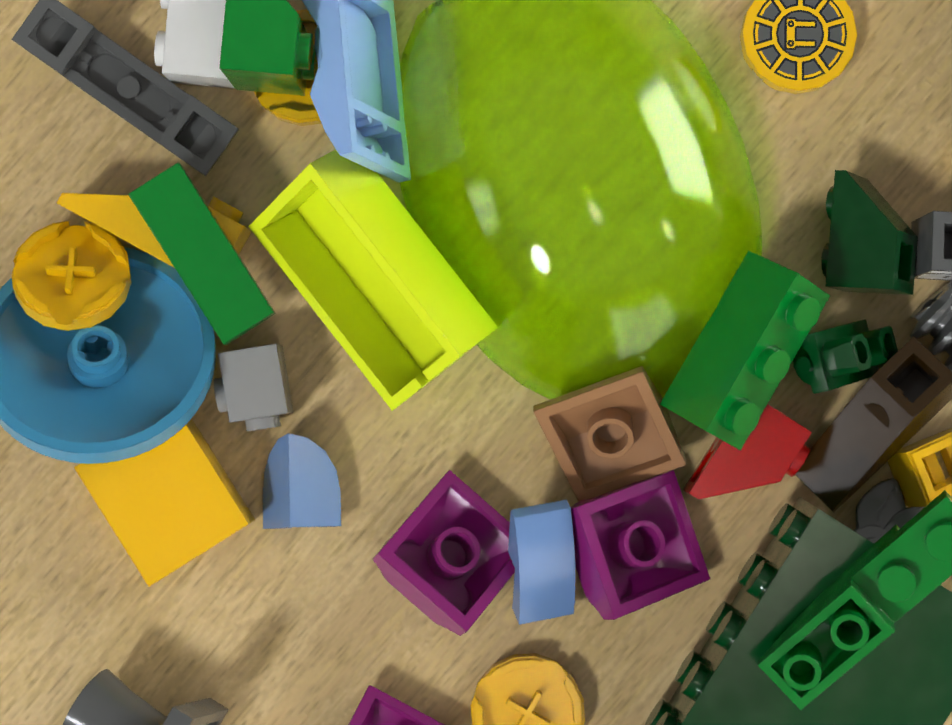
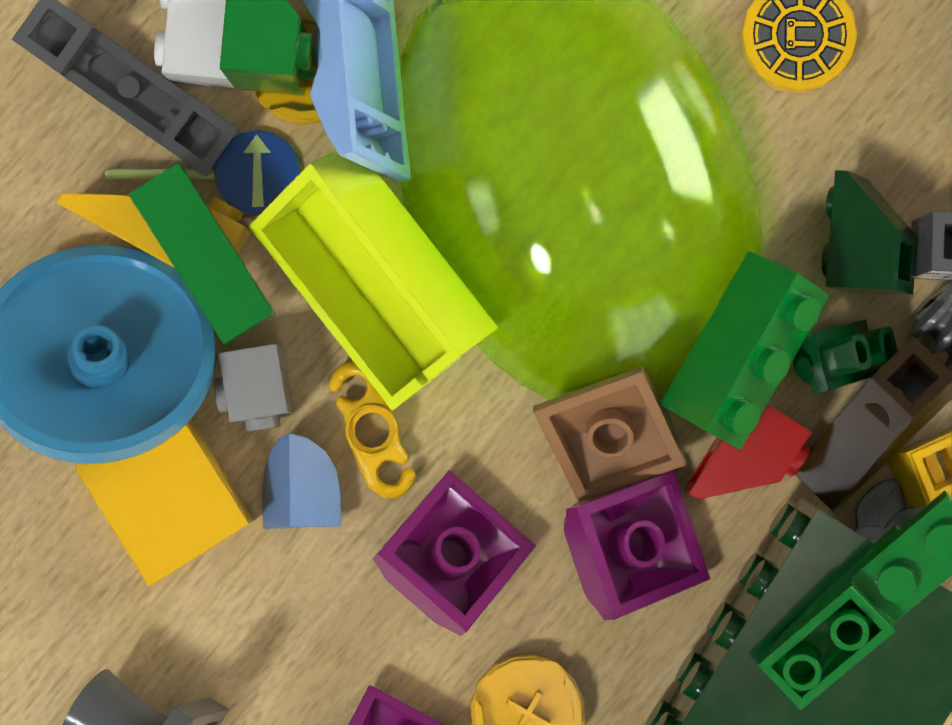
(71, 275): yellow tile -> none
(246, 174): none -> blue piece
(371, 458): none -> yellow piece
(543, 561): medium blue slope -> none

